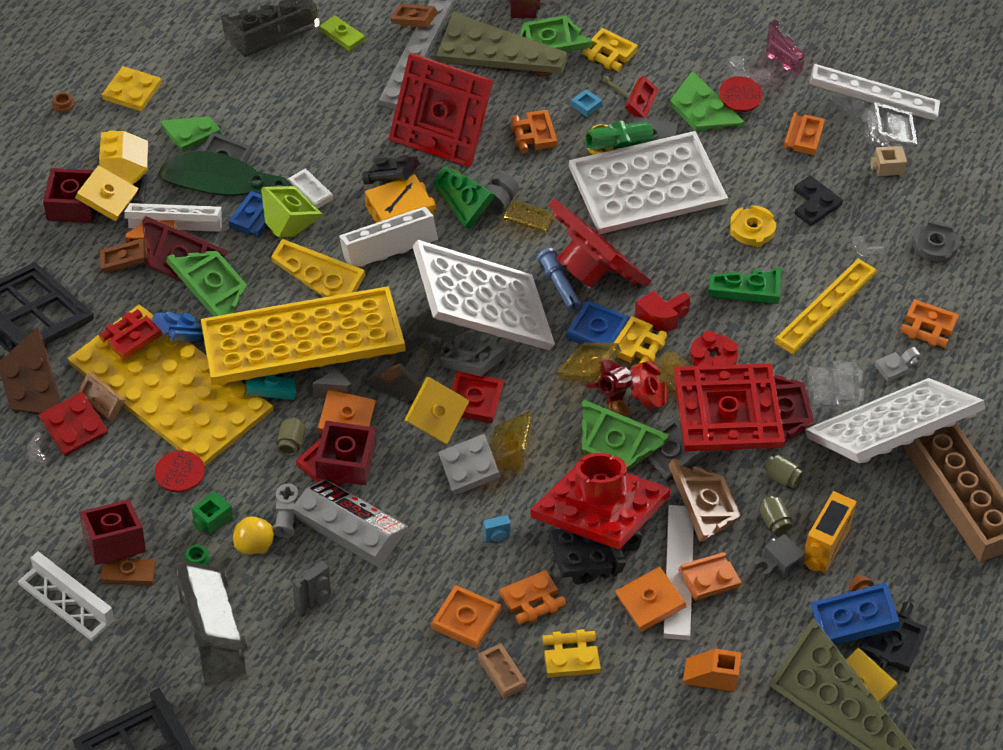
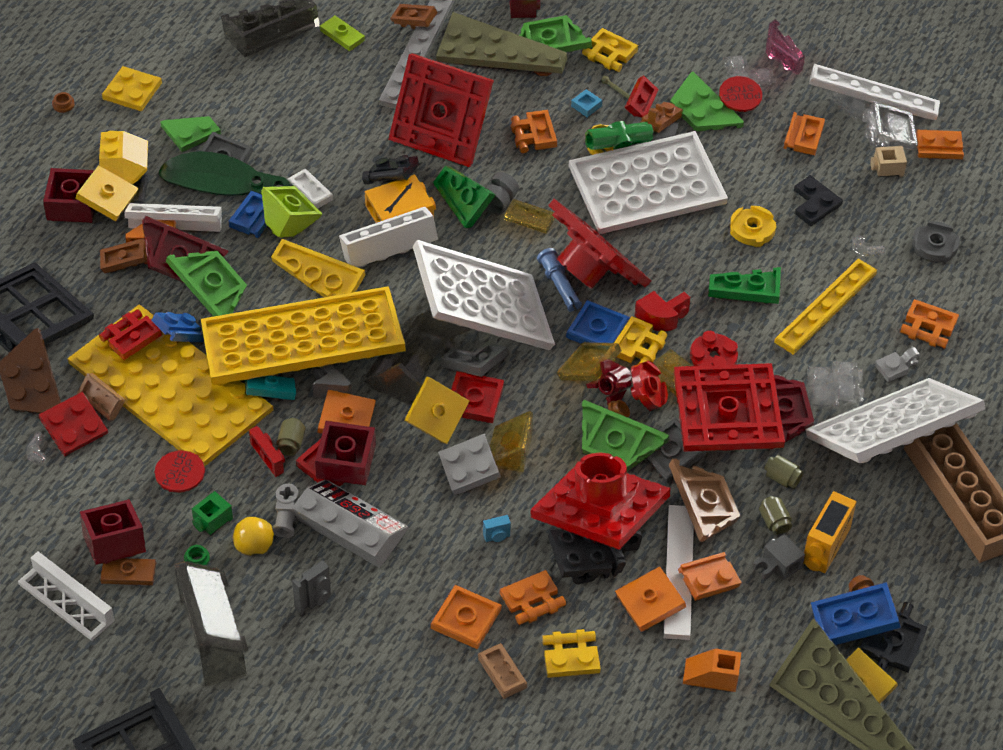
(264, 447): none -> red plate
(662, 116): none -> dark orange plate
(939, 144): none -> orange plate

